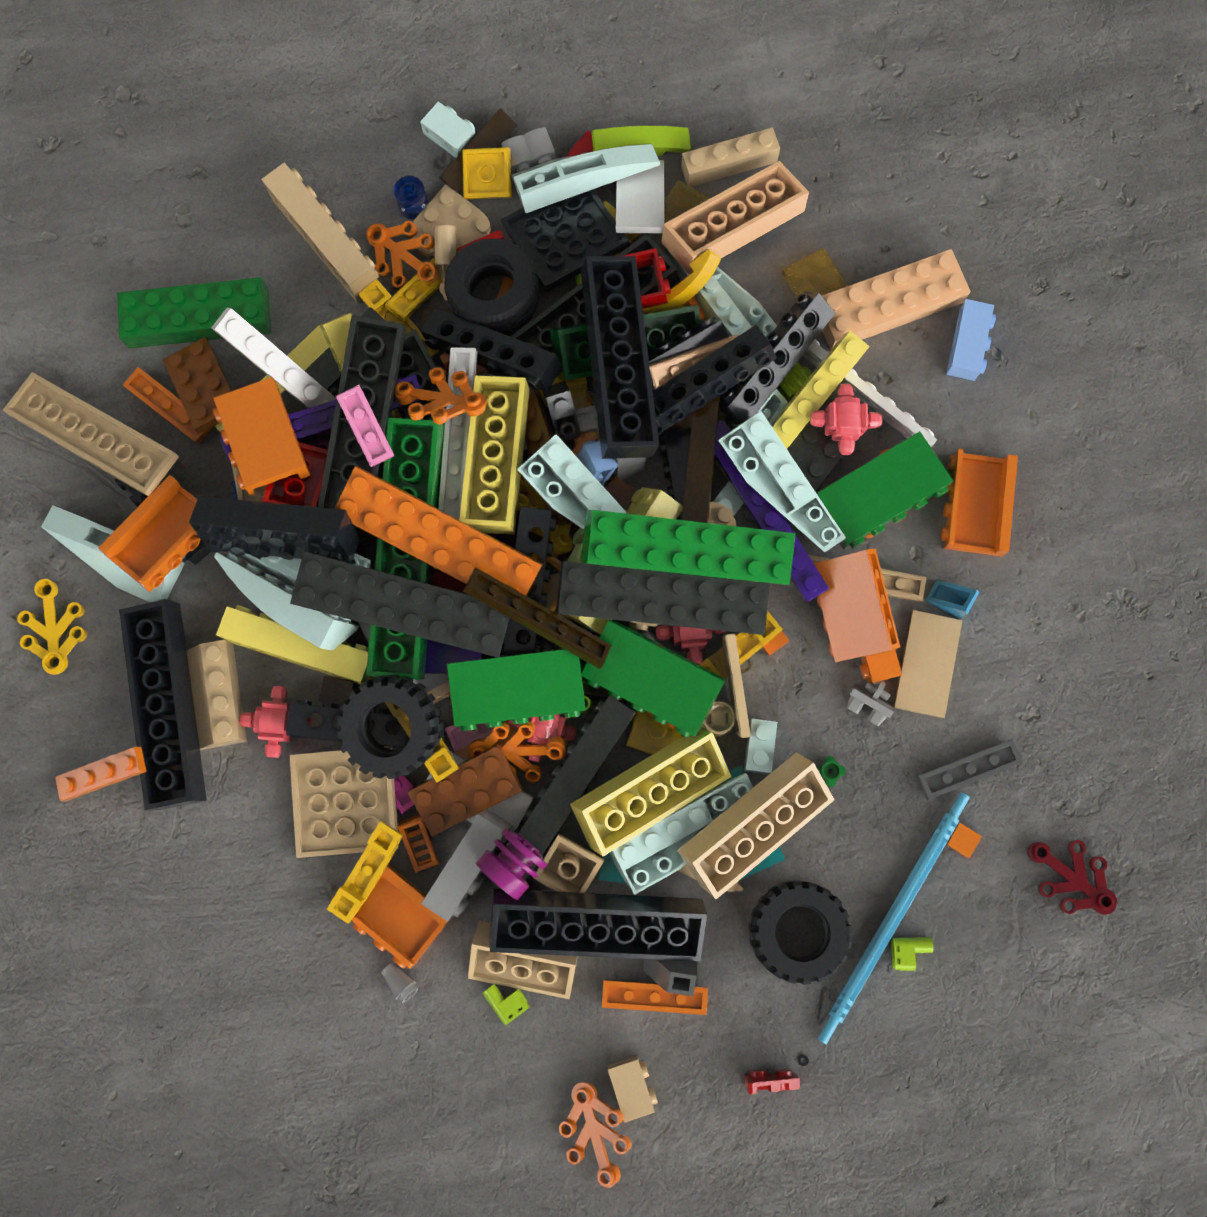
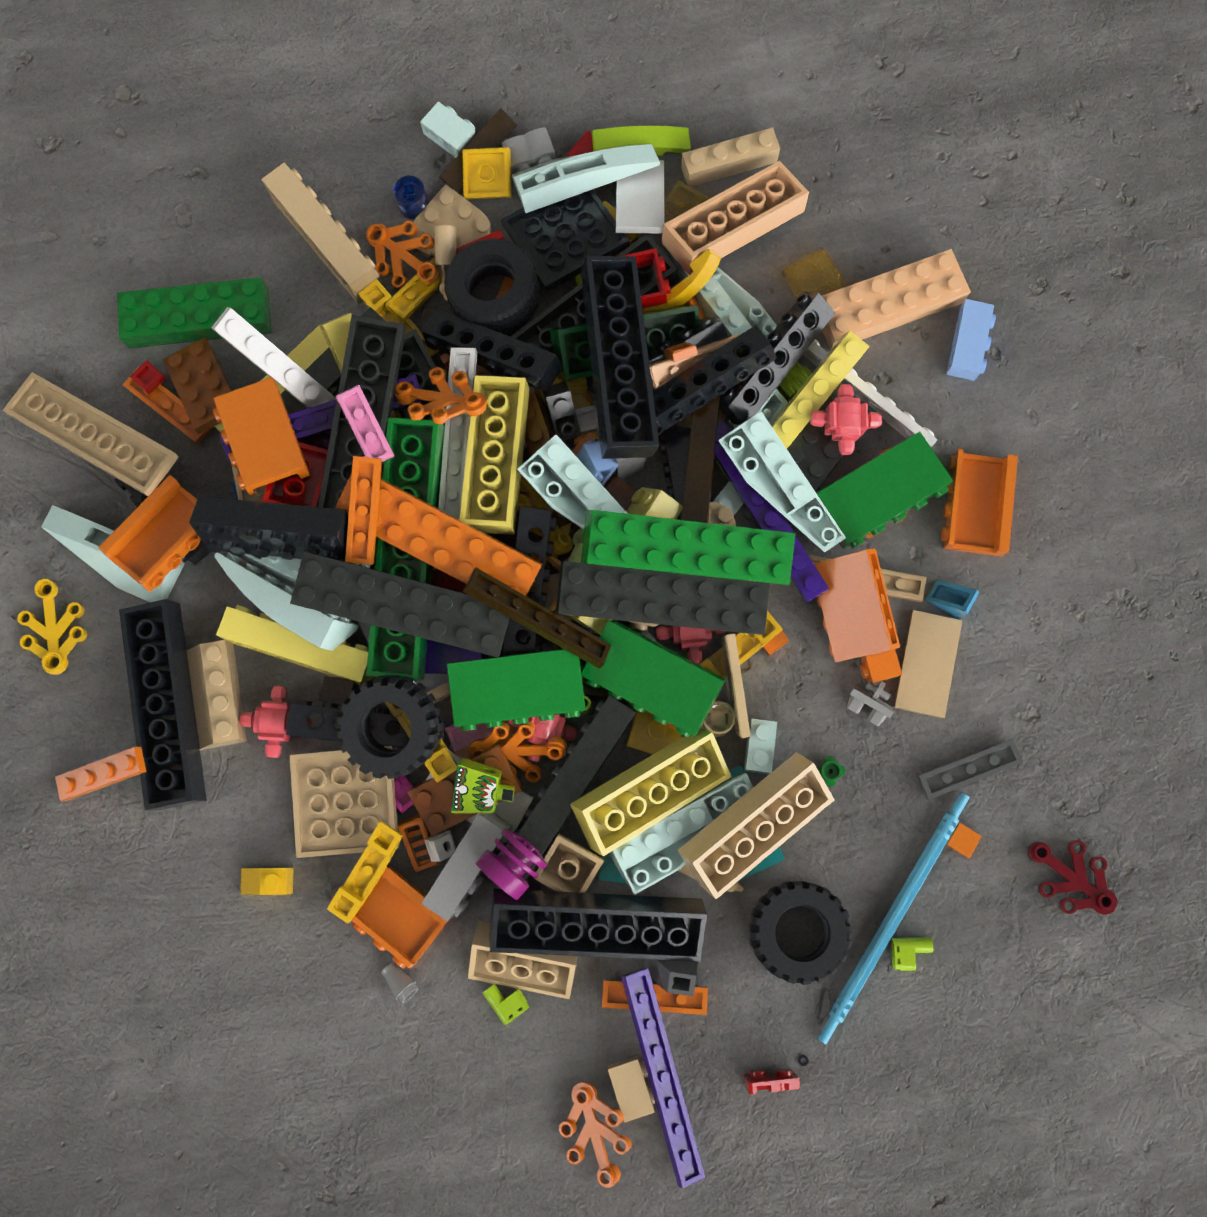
(148, 377): none -> red tile
(266, 881): none -> yellow slope
(363, 510): none -> orange plate
(435, 846): none -> white piece
(479, 788): none -> torso
(663, 1077): none -> plate
(680, 352): none -> orange tile

